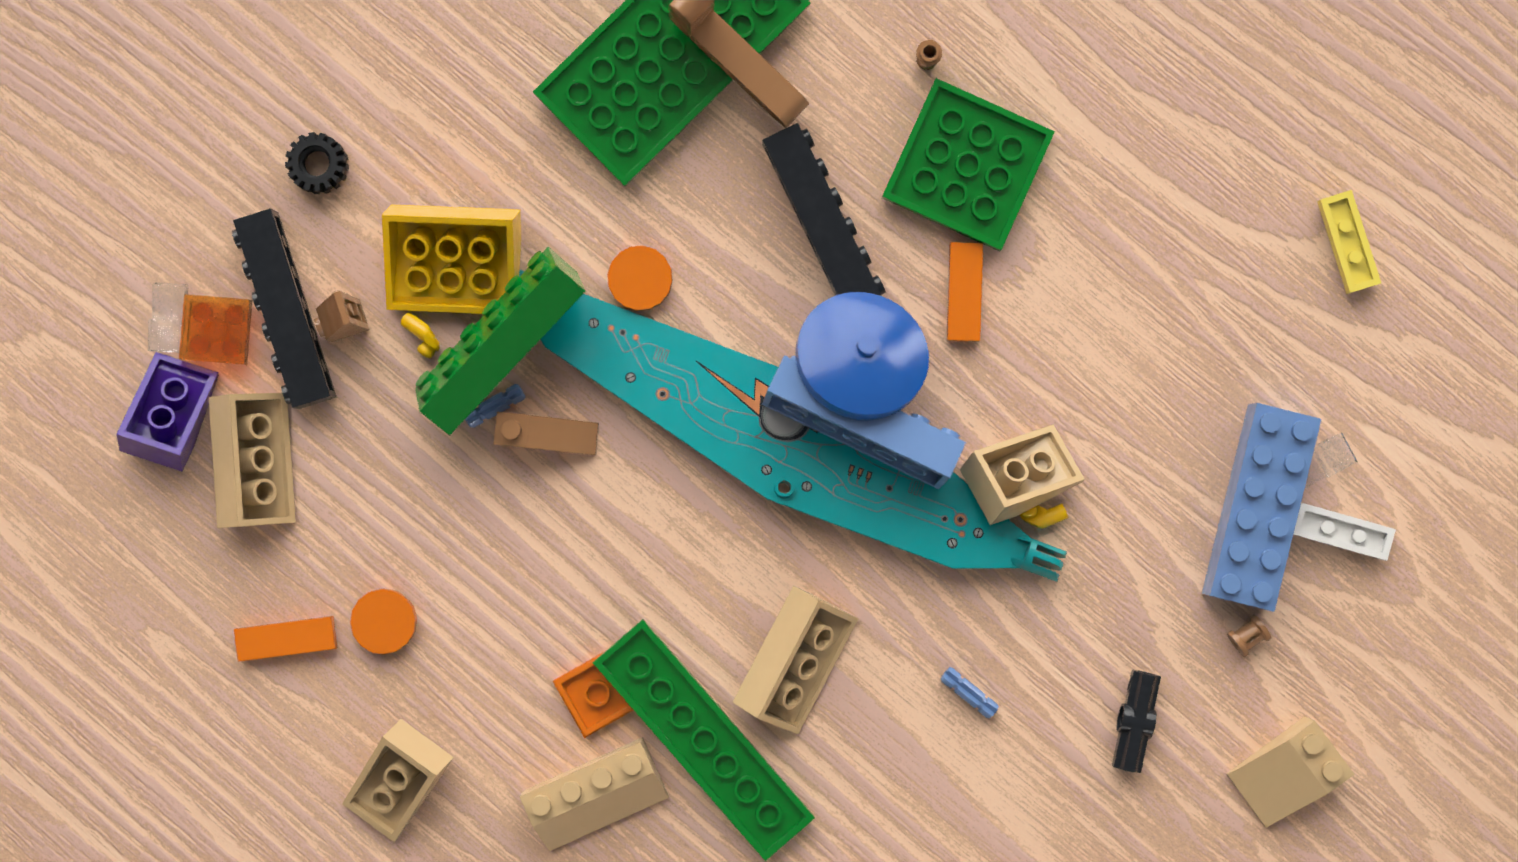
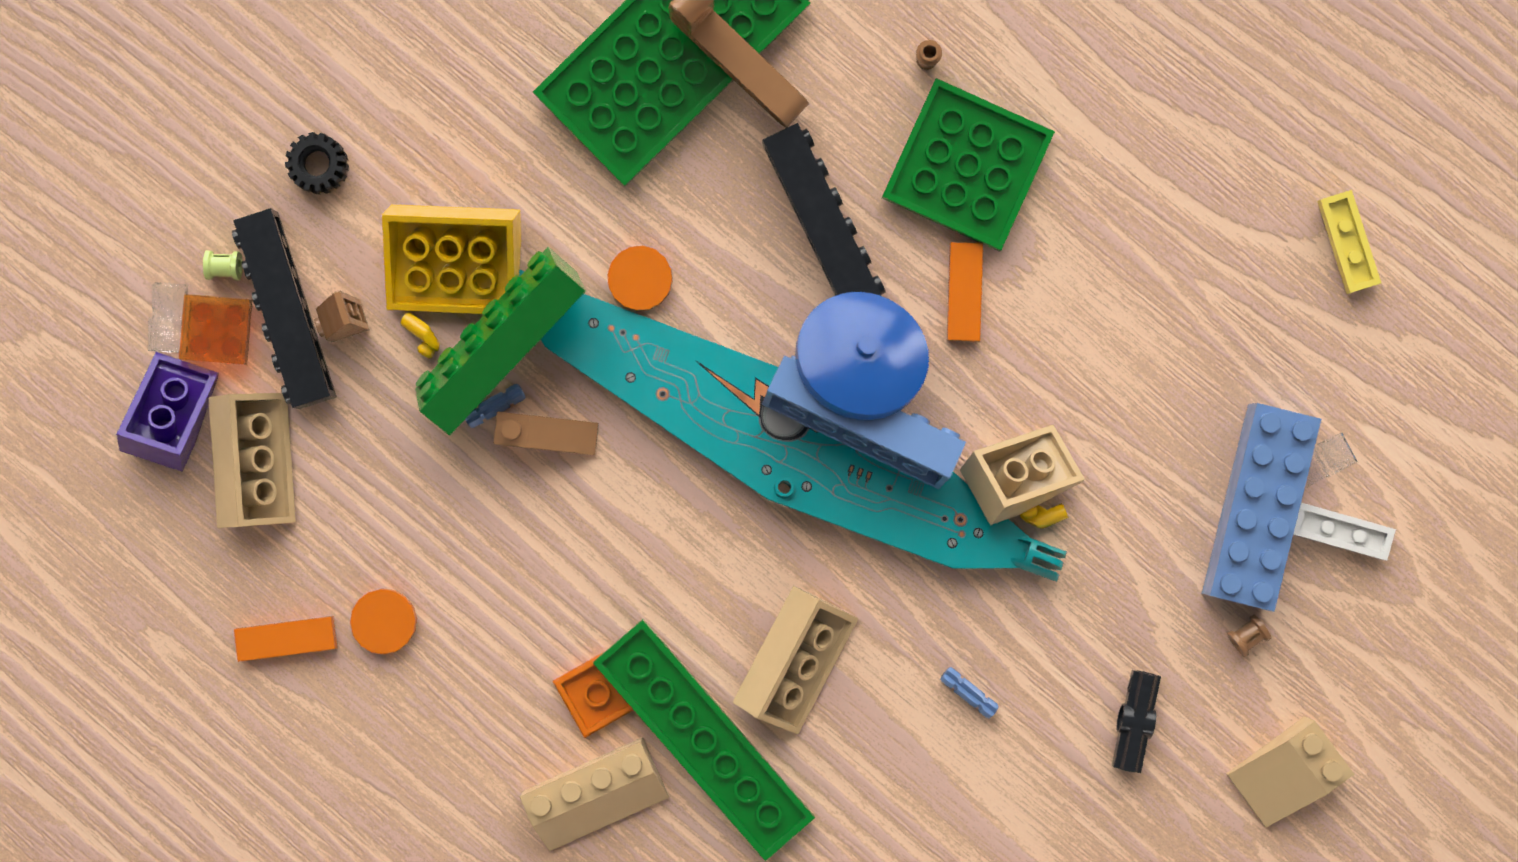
(222, 265): none -> yellowish green bush
(397, 779): tan slope -> none

